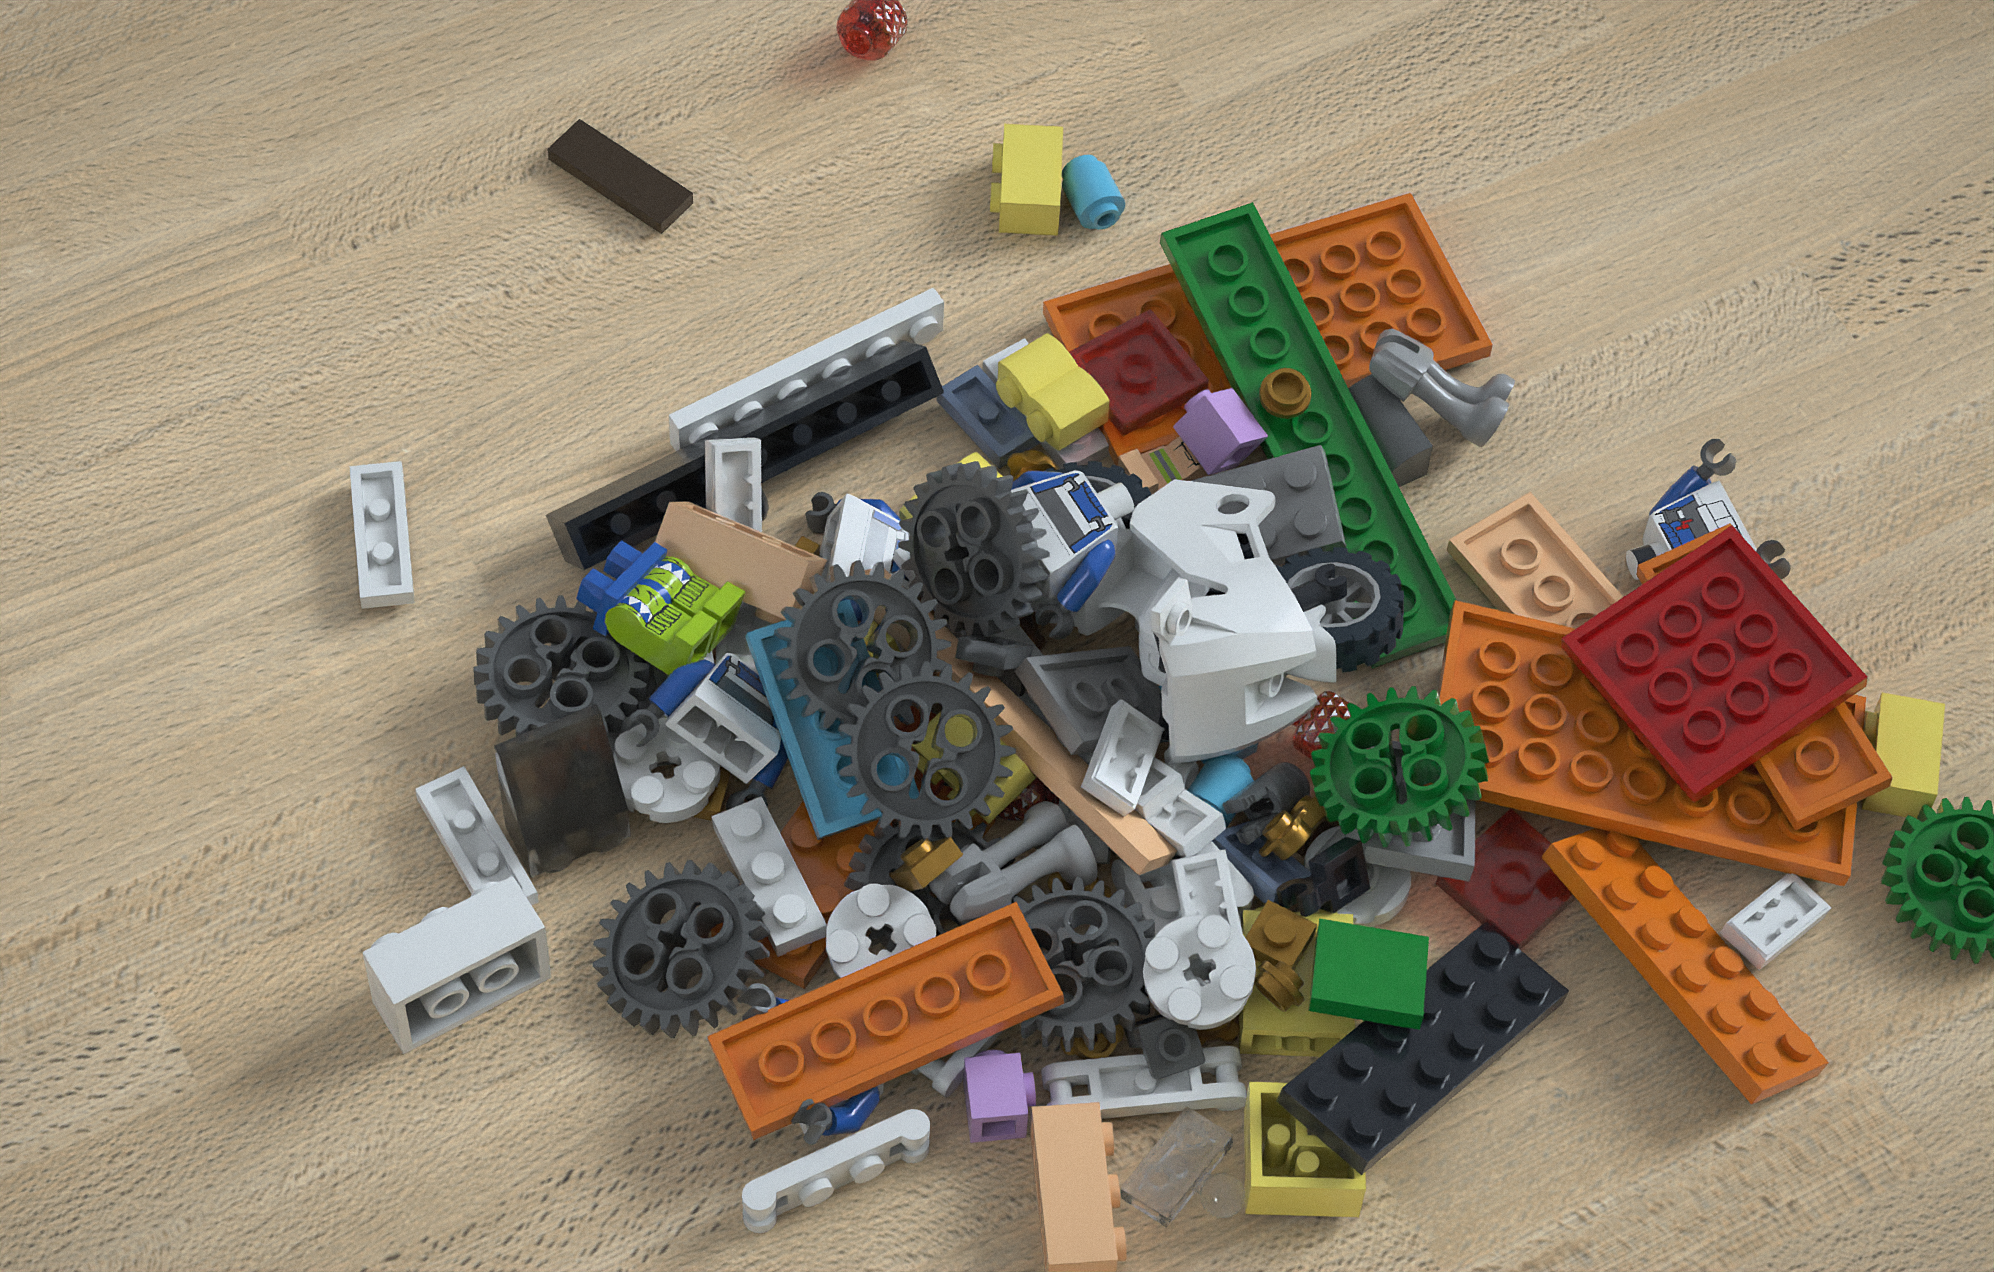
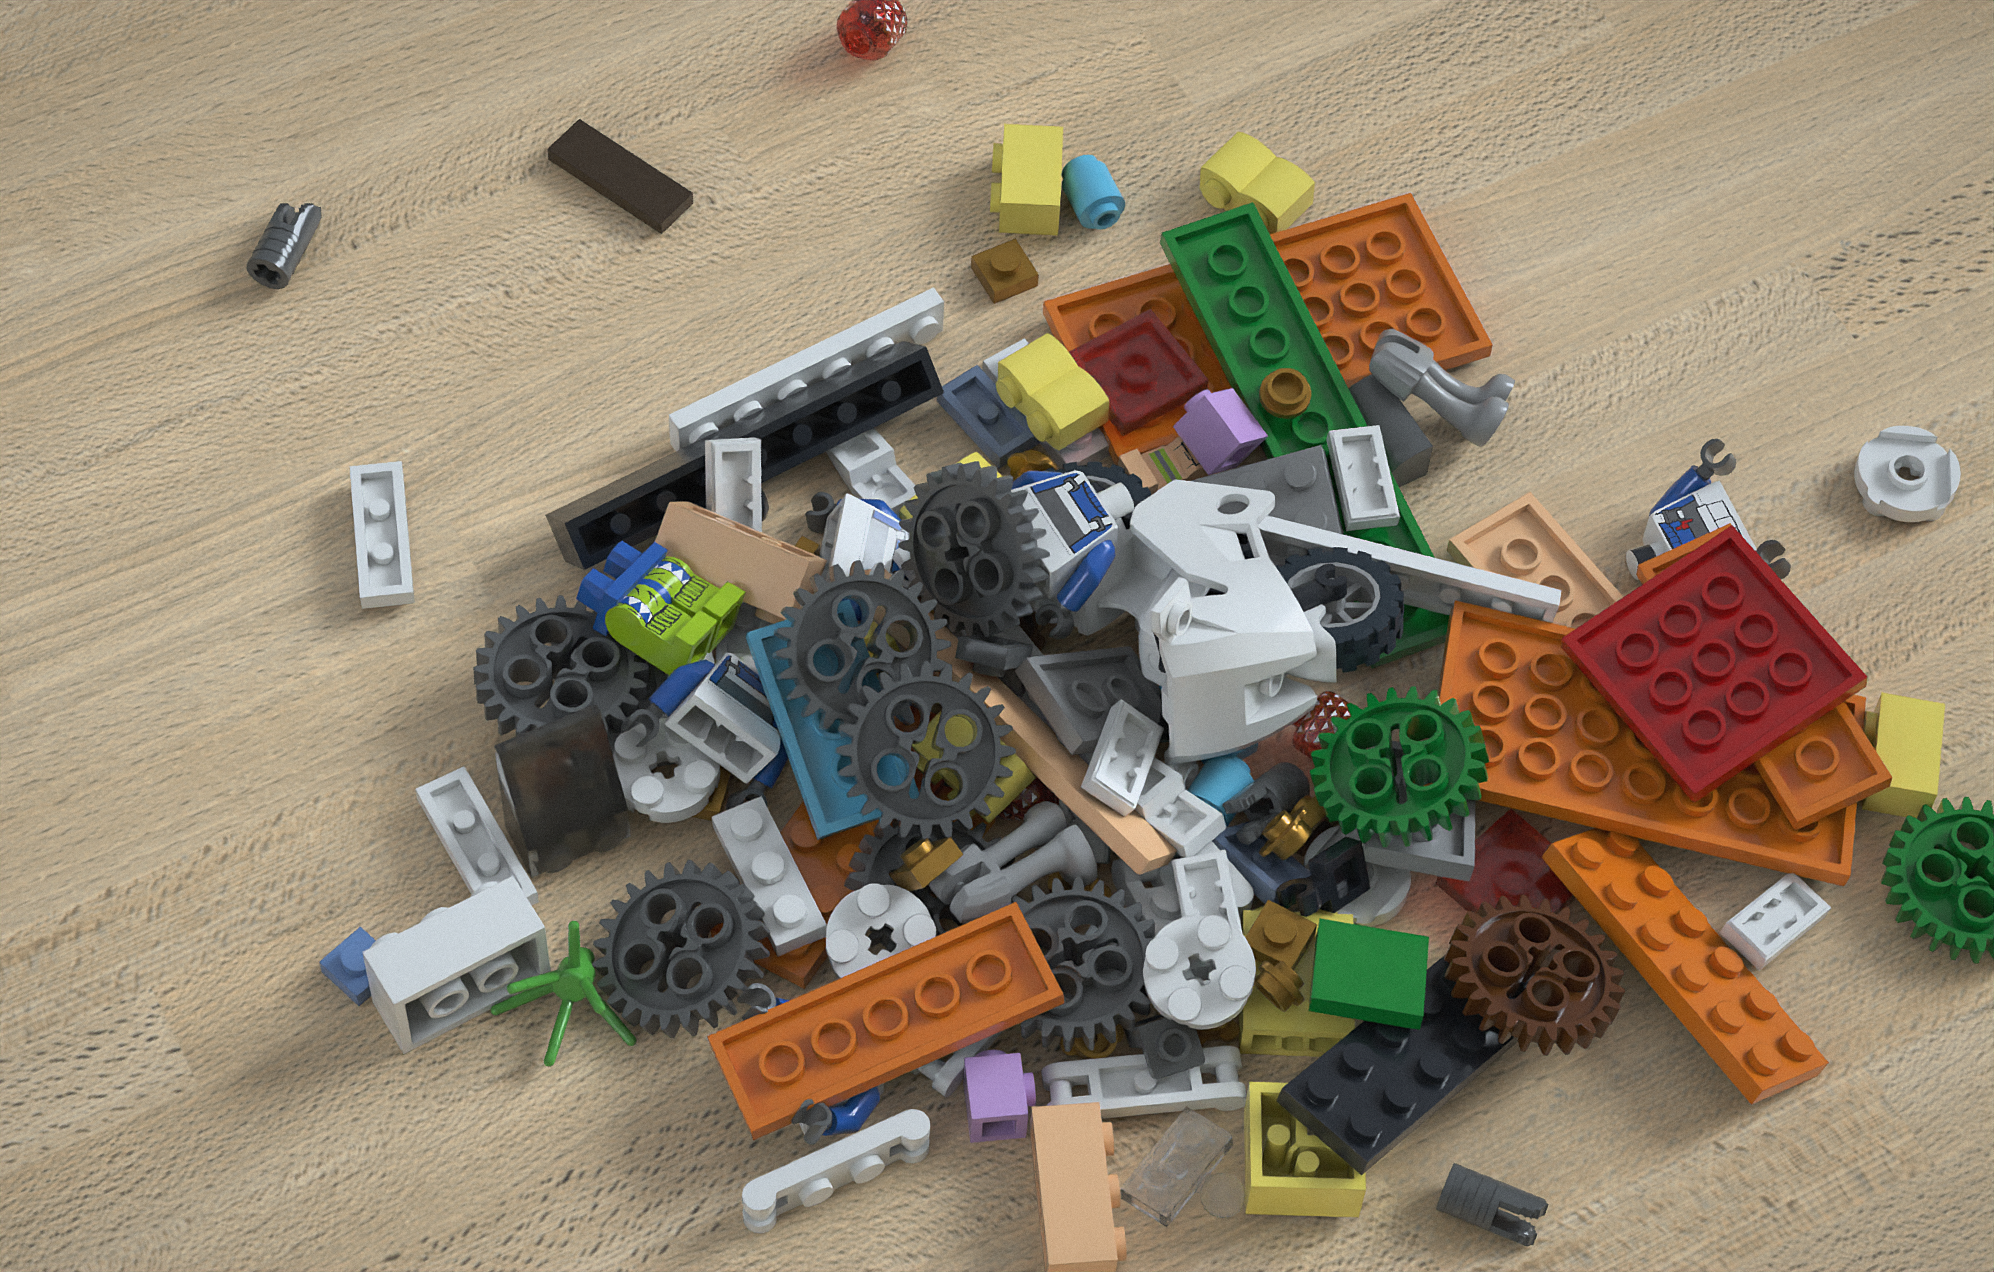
(283, 244): none -> dark grey hinge
(347, 967): none -> medium blue plate
(571, 983): none -> bright green plant
(871, 470): none -> white slope
(1004, 271): none -> pearl gold plate
(1249, 173): none -> light yellow brick
(1363, 478): none -> white plate
(1424, 579): none -> white plate
(1477, 1201): none -> dark grey hinge
(1561, 1002): none -> reddish brown gear
(1901, 499): none -> white plate

